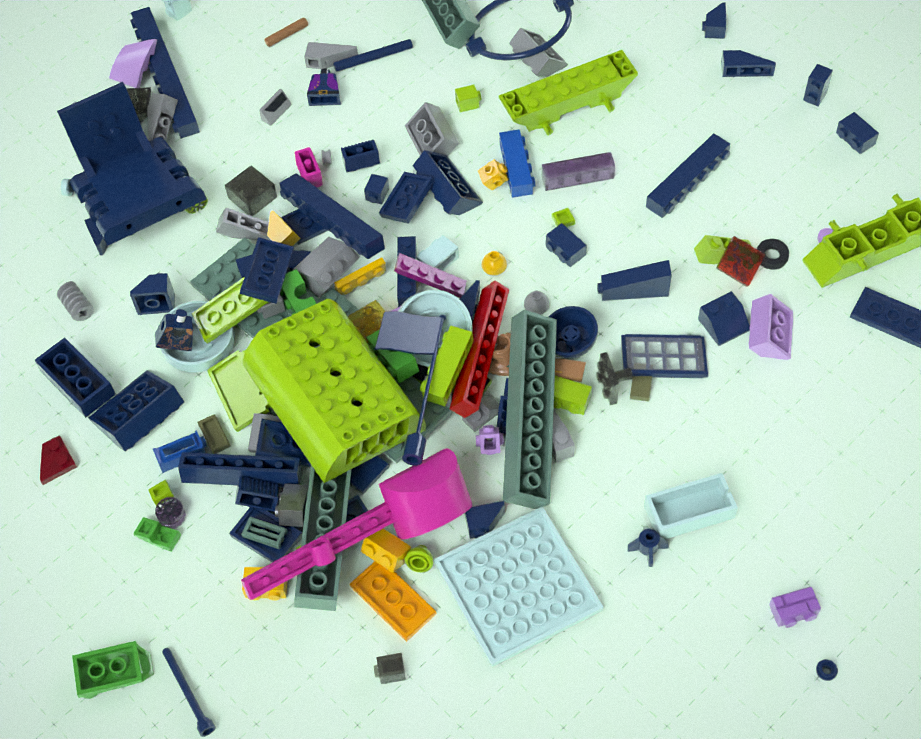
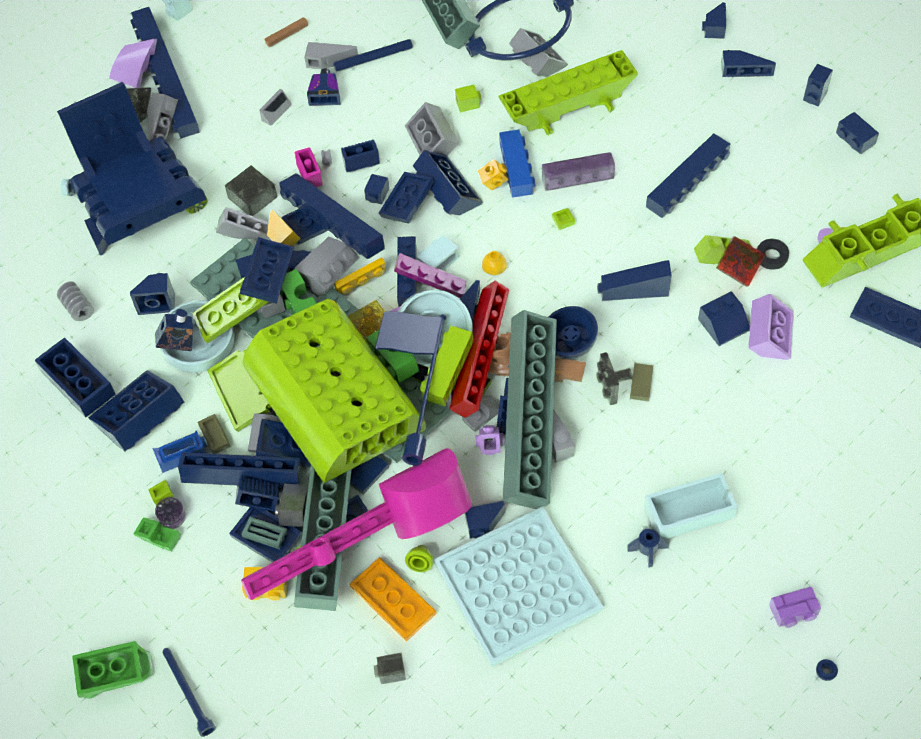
(55, 460): dark red wing -> none
(385, 549): yellow brick -> none
(536, 302): light grey brick -> none
(565, 245): dark blue brick -> none
(571, 395): lime brick -> none
(665, 355): clear piece -> none

